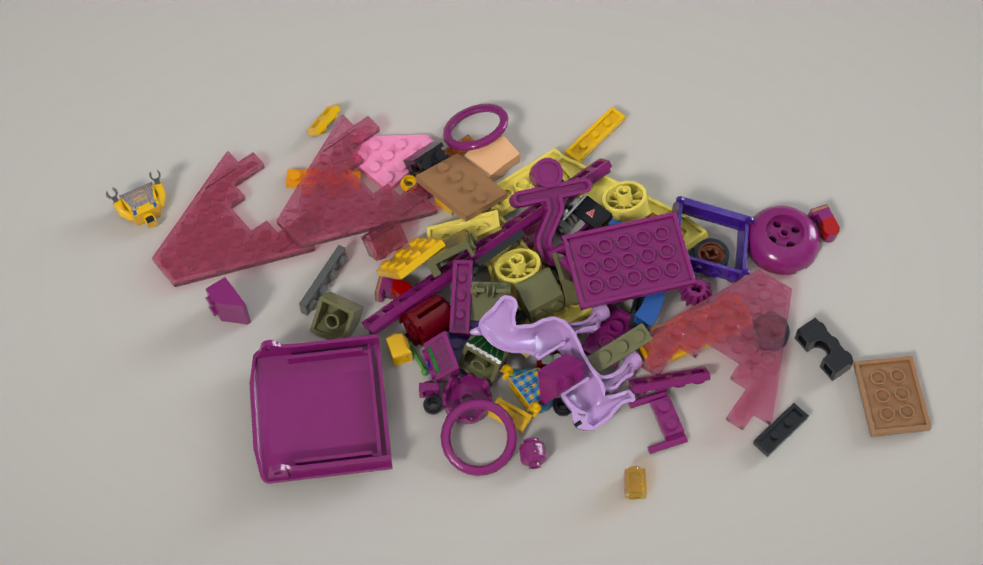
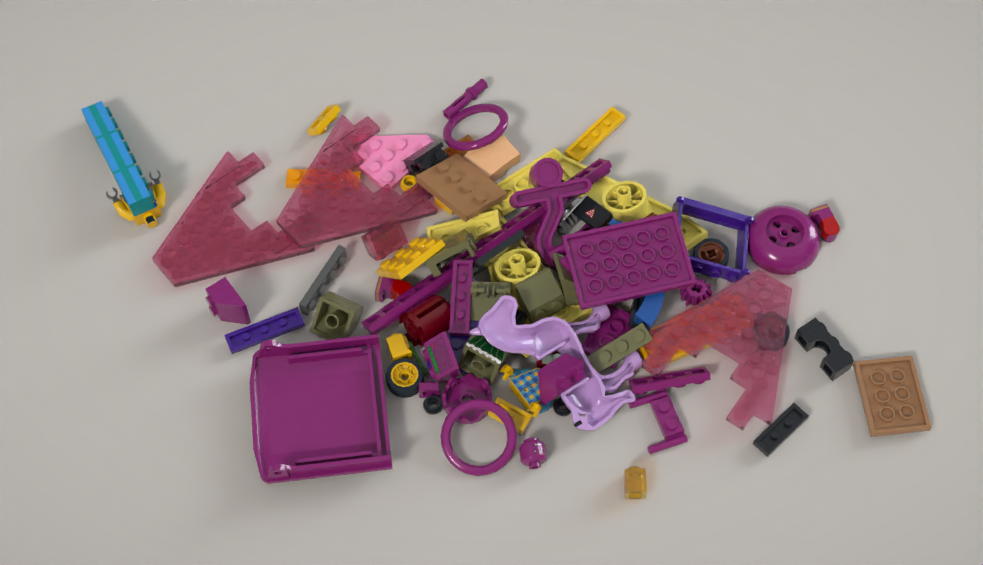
(118, 159): none -> brick
(264, 330): none -> dark purple plate
(404, 368): none -> wheel
(470, 94): none -> magenta pin

